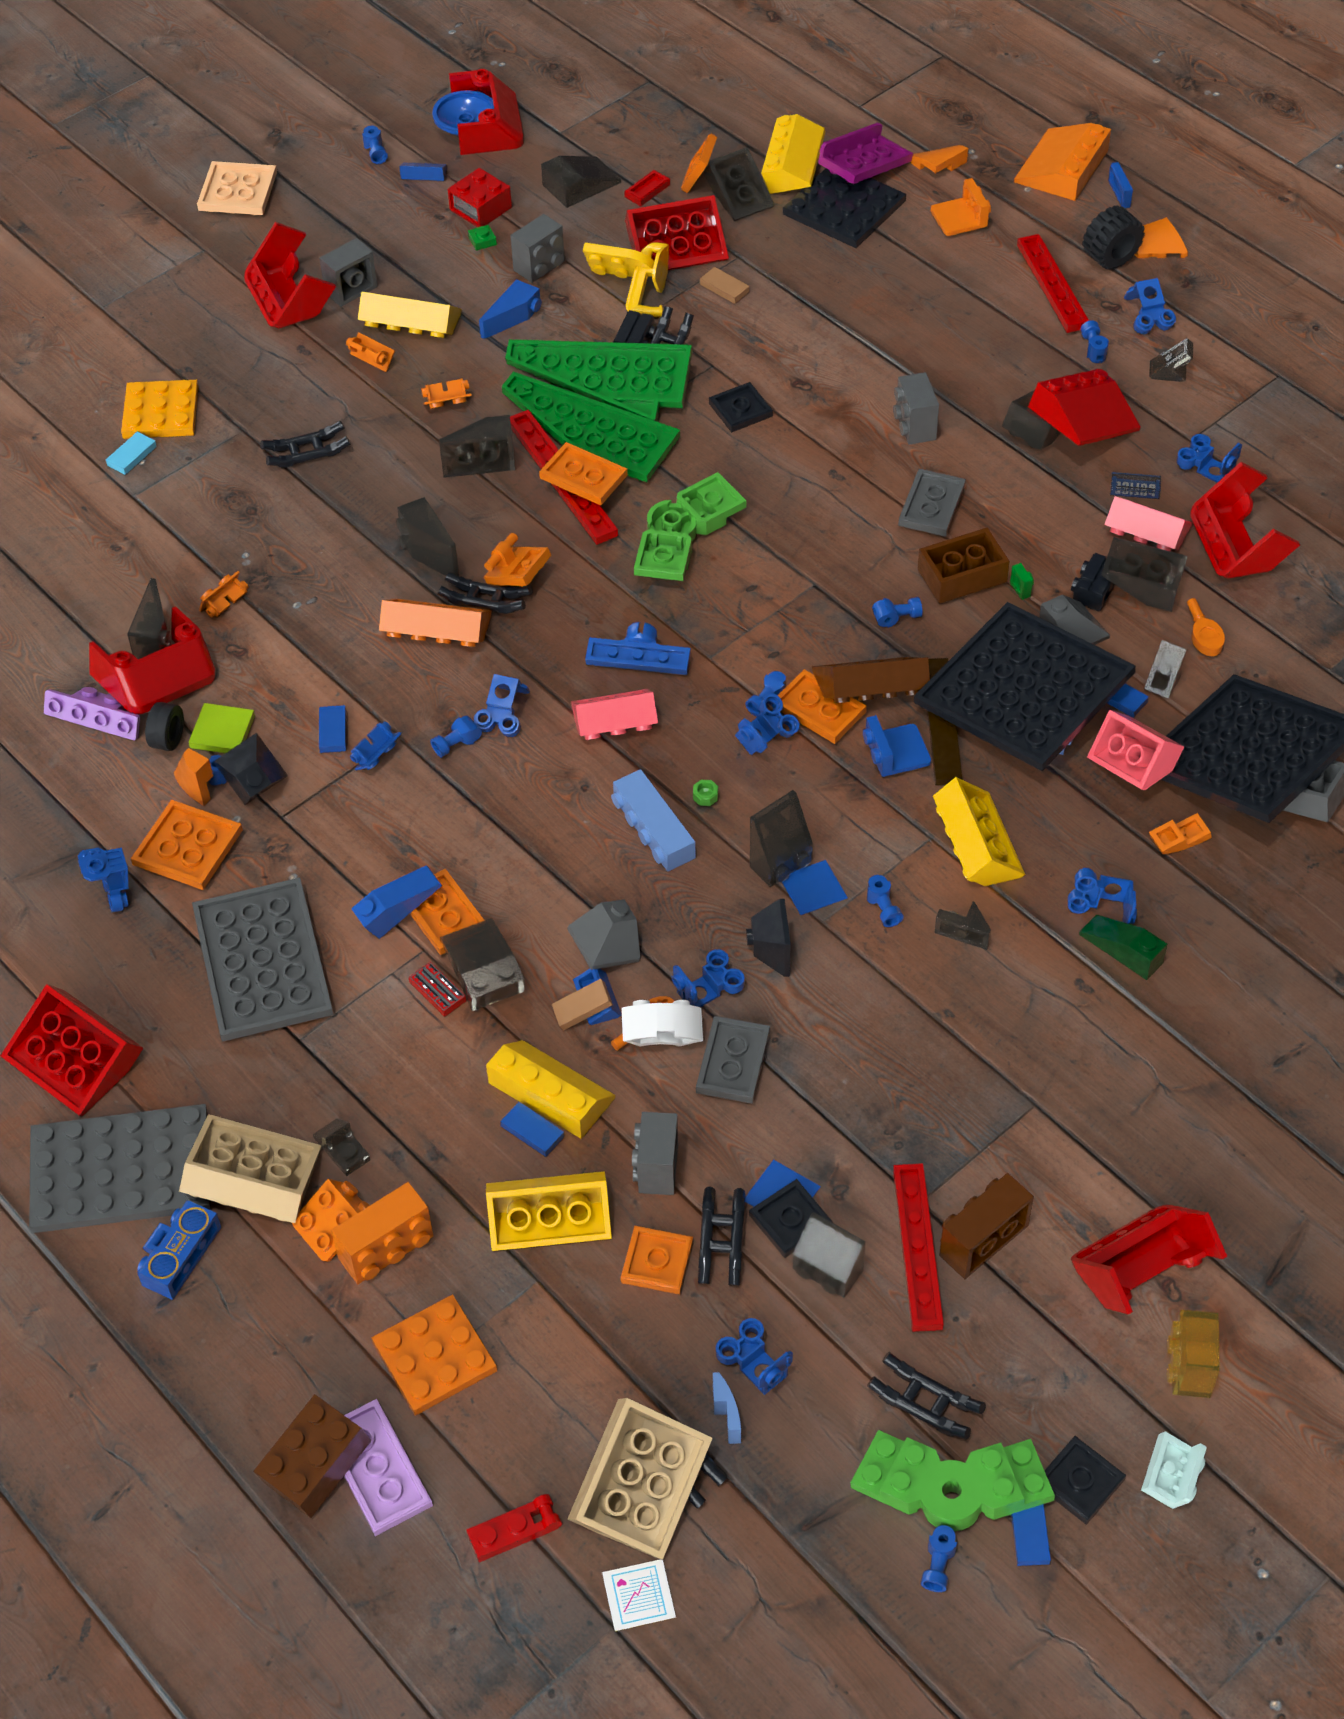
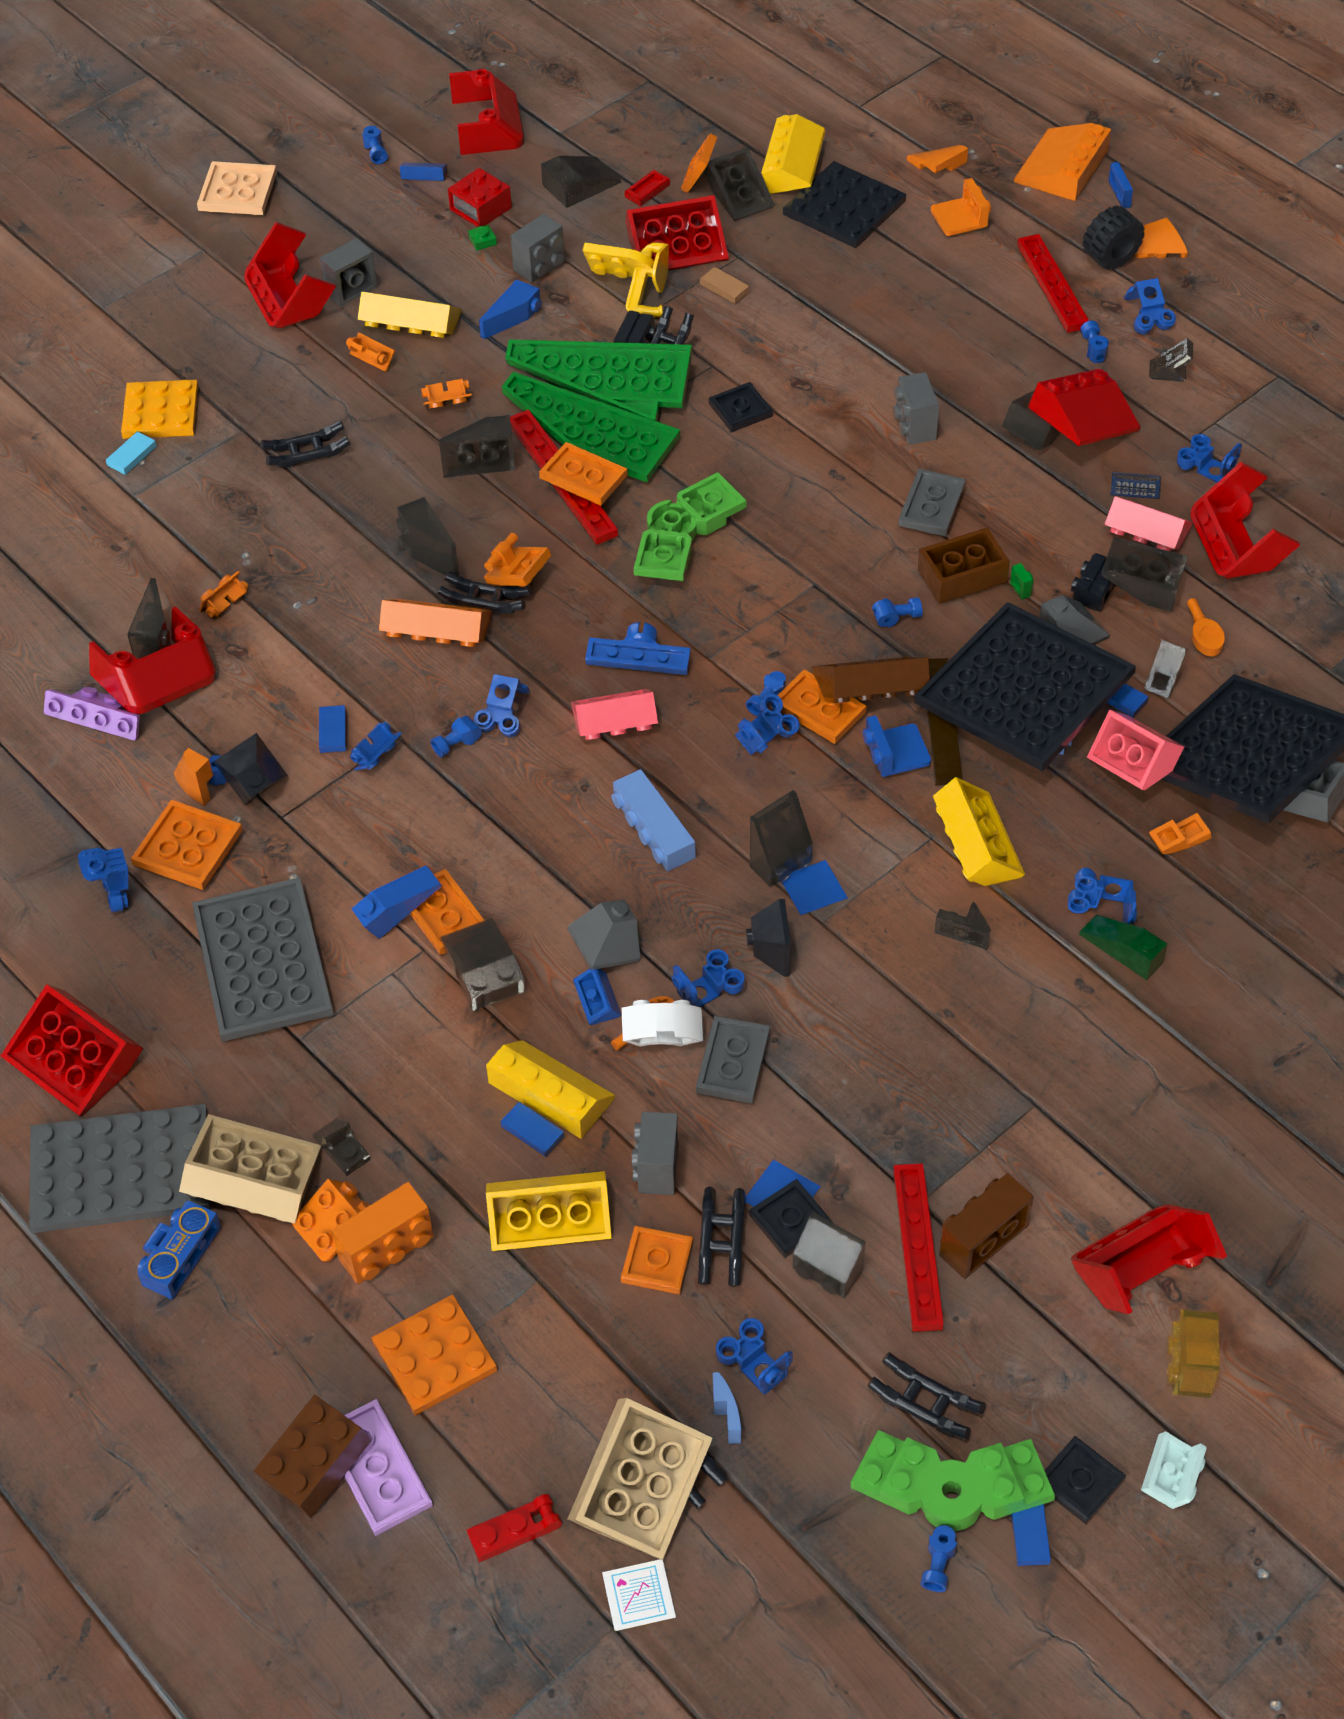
(164, 726): black tyre -> none
(221, 728): lime tile -> none
(437, 989): tile -> none
(460, 108): blue dish -> none
(582, 1004): medium nougat tile -> none
(705, 792): bright green tile -> none
(862, 154): magenta bracket -> none
(879, 893): blue leg -> none

